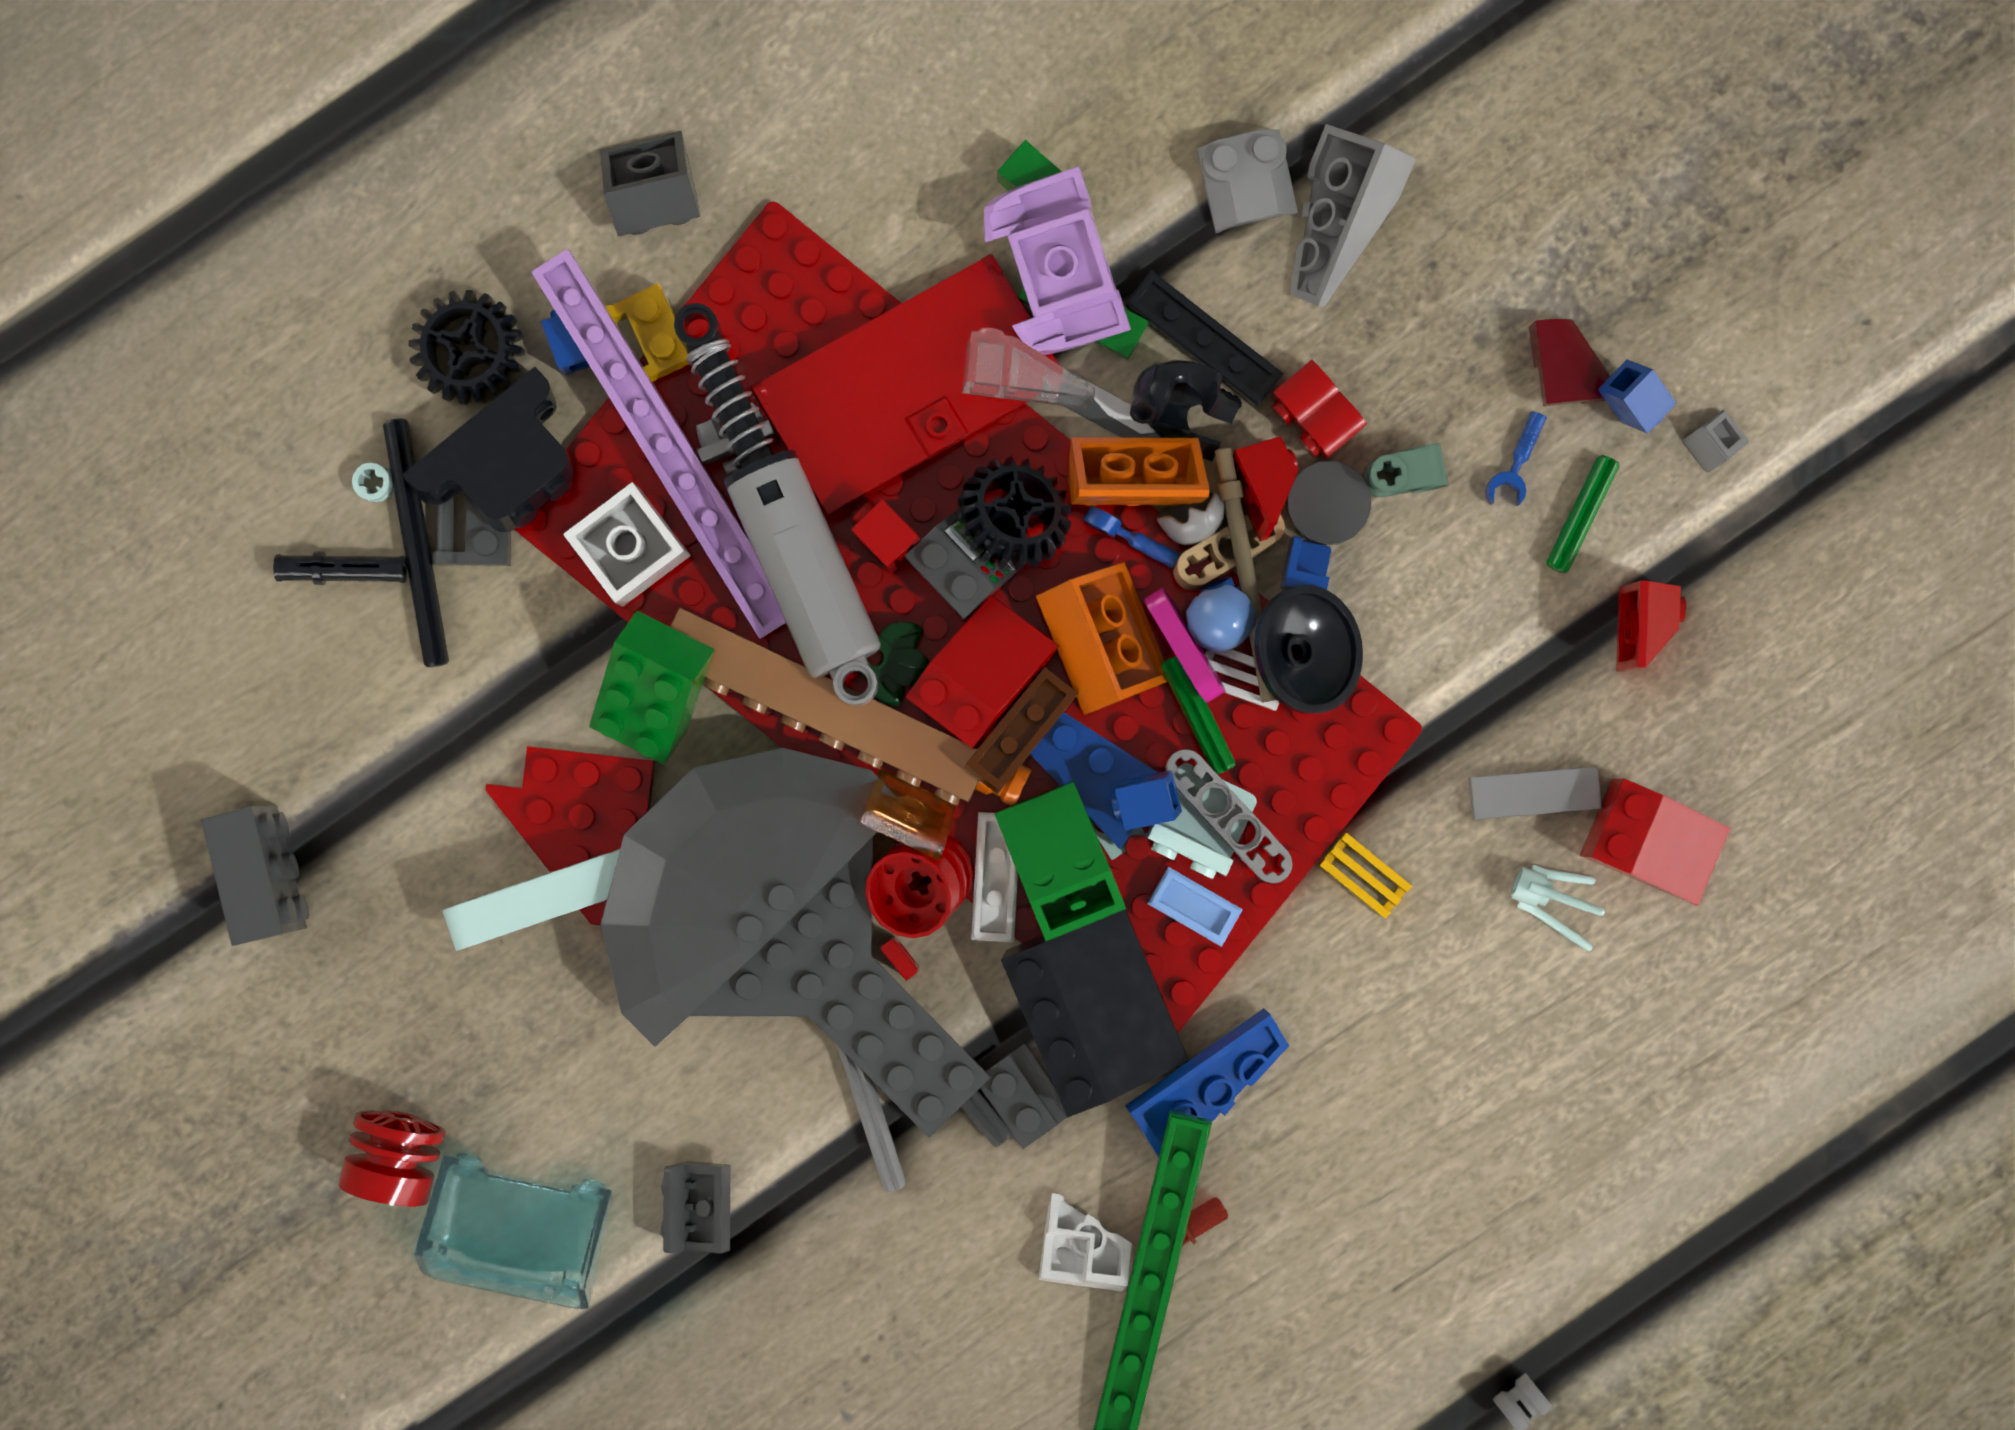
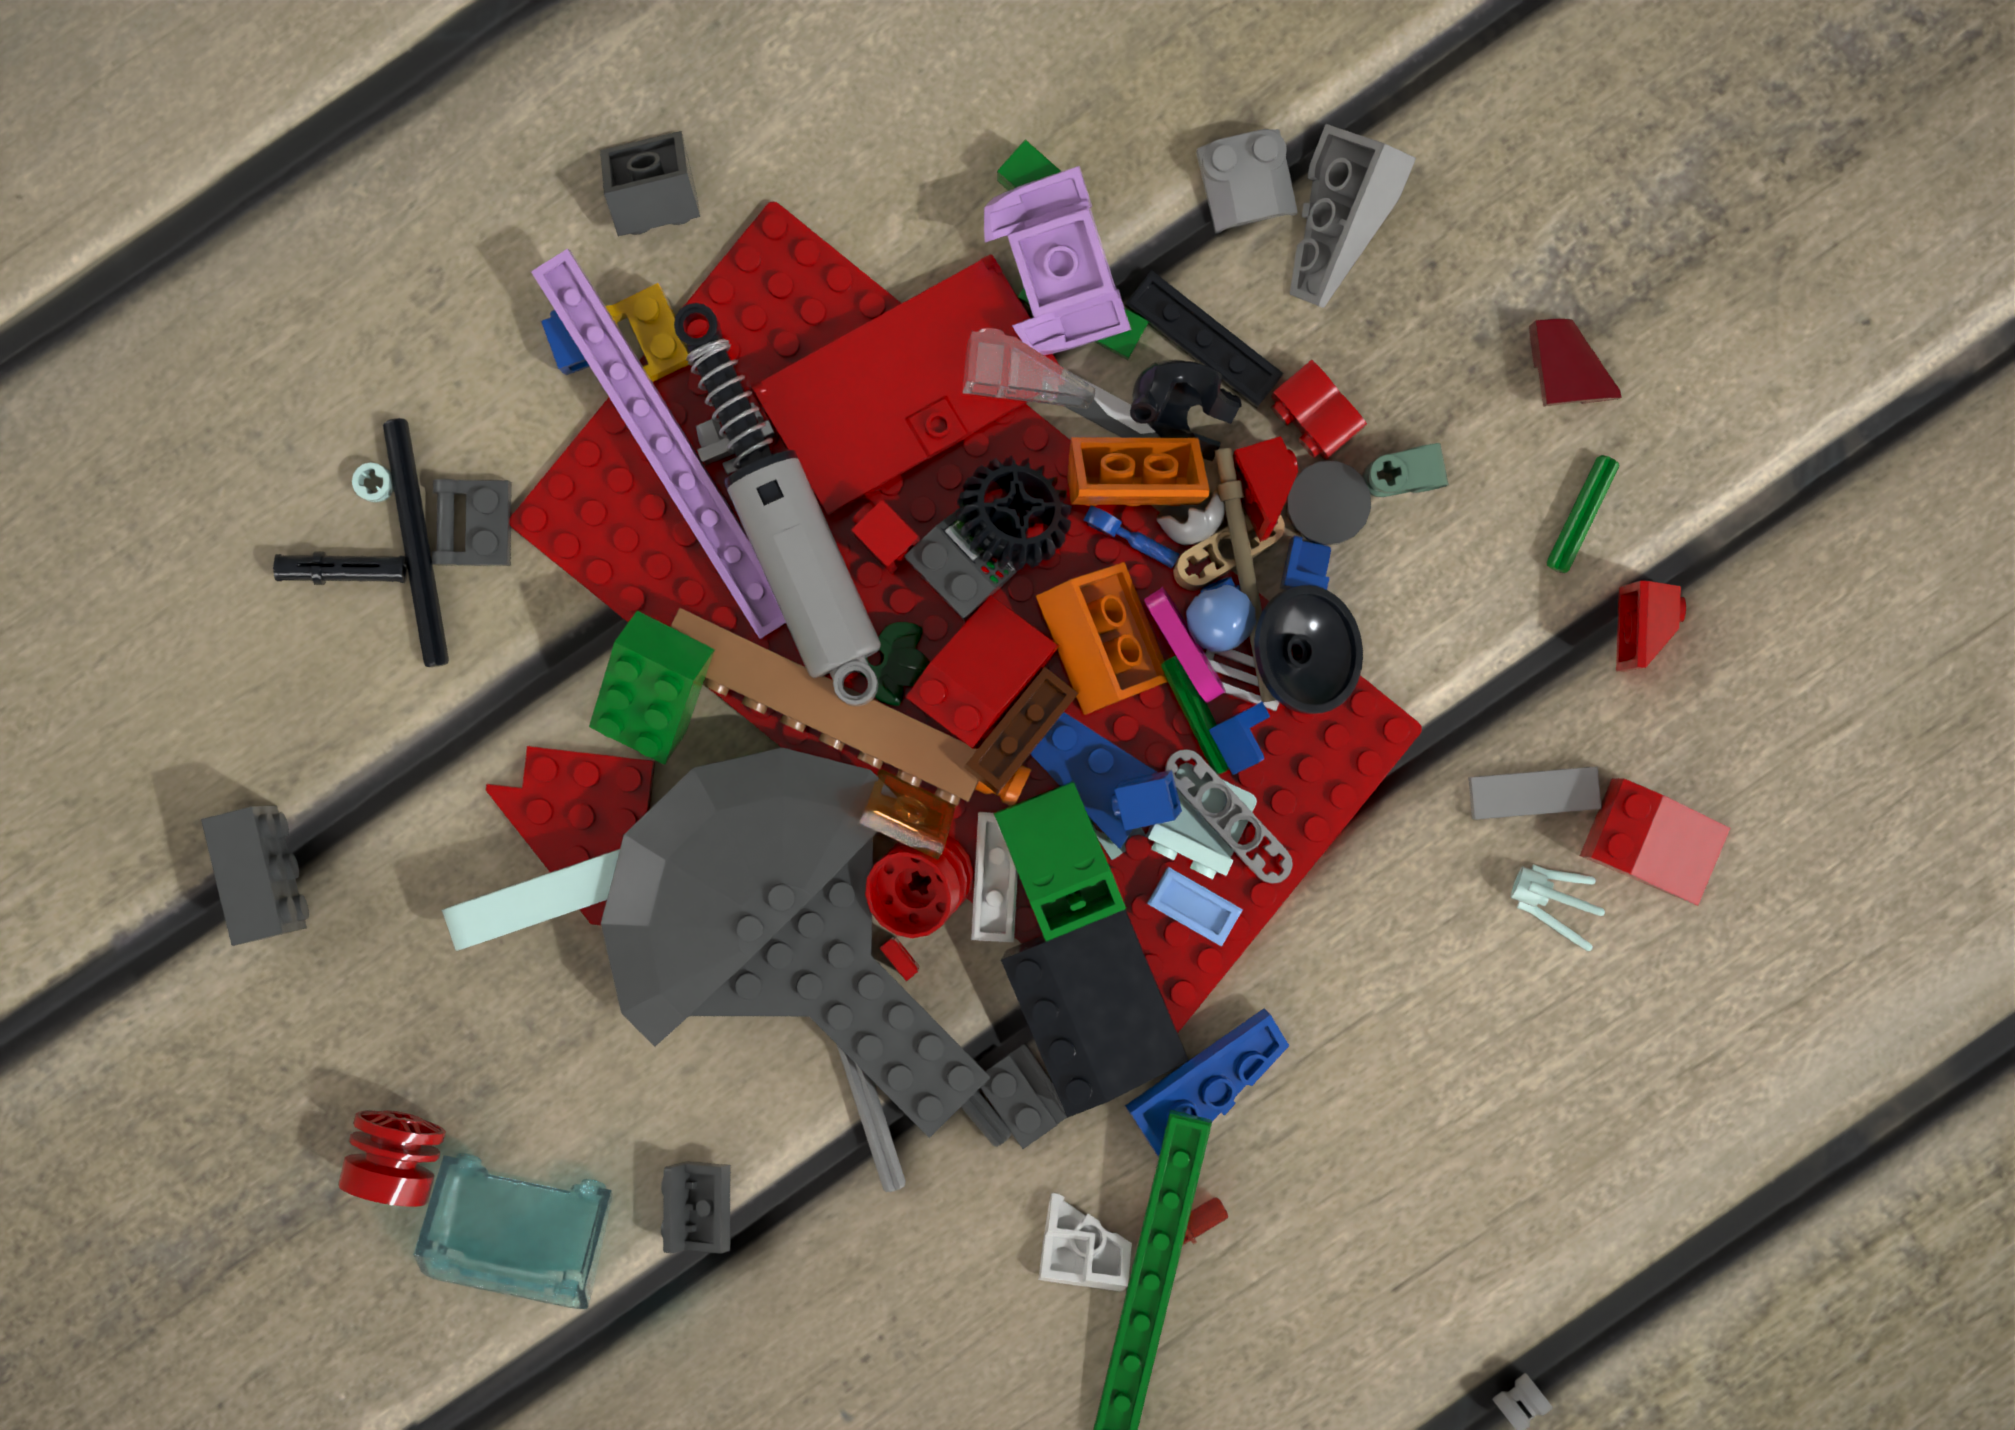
(462, 363): black gear -> none
(500, 458): black brick -> none
(626, 544): white brick -> none
(1236, 739): none -> blue panel
(1393, 897): yellow tile -> none
(1521, 455): blue piece -> none
(1637, 396): brick -> none
(1715, 441): light grey slope -> none

